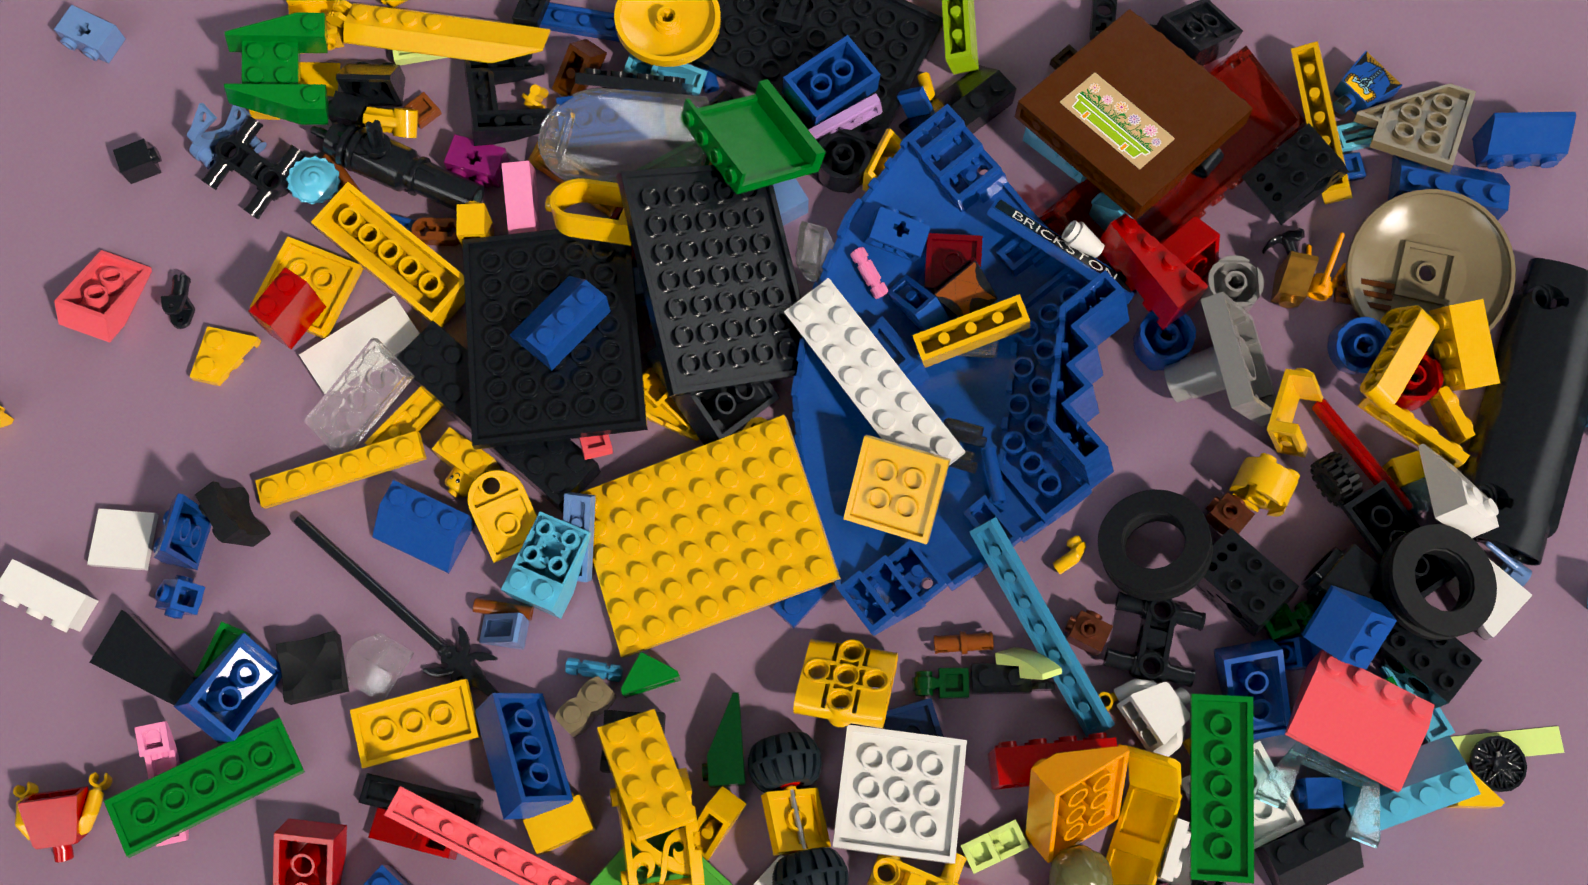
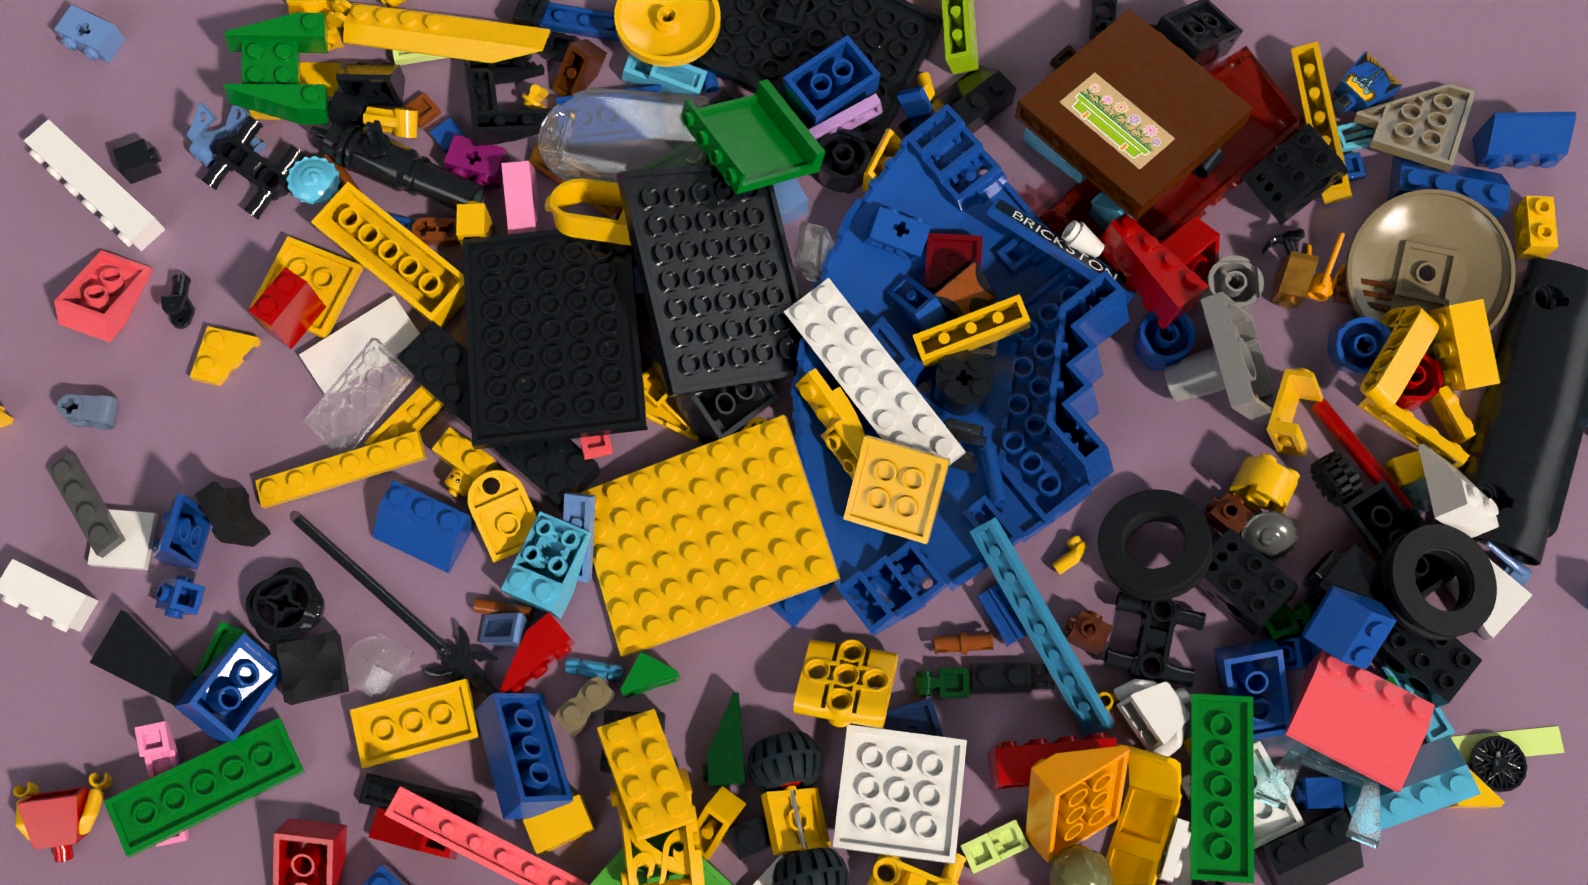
(86, 505): none -> dark grey plate
(89, 411): none -> sand blue piece
(94, 185): none -> white brick
(259, 597): none -> black piece
(444, 134): none -> blue tile
(537, 649): none -> red slope
(557, 46): none -> black plate
(562, 321): blue slope -> none
(625, 80): black plate -> none
(750, 837): none -> black slope
(834, 410): none -> yellow slope
(869, 272): bright pink axle -> none
(947, 385): none -> black brick
(1002, 615): none -> blue plate
(1030, 663): yellowish green slope -> none
(1270, 534): none -> dark grey piece
(1535, 227): none -> yellow brick

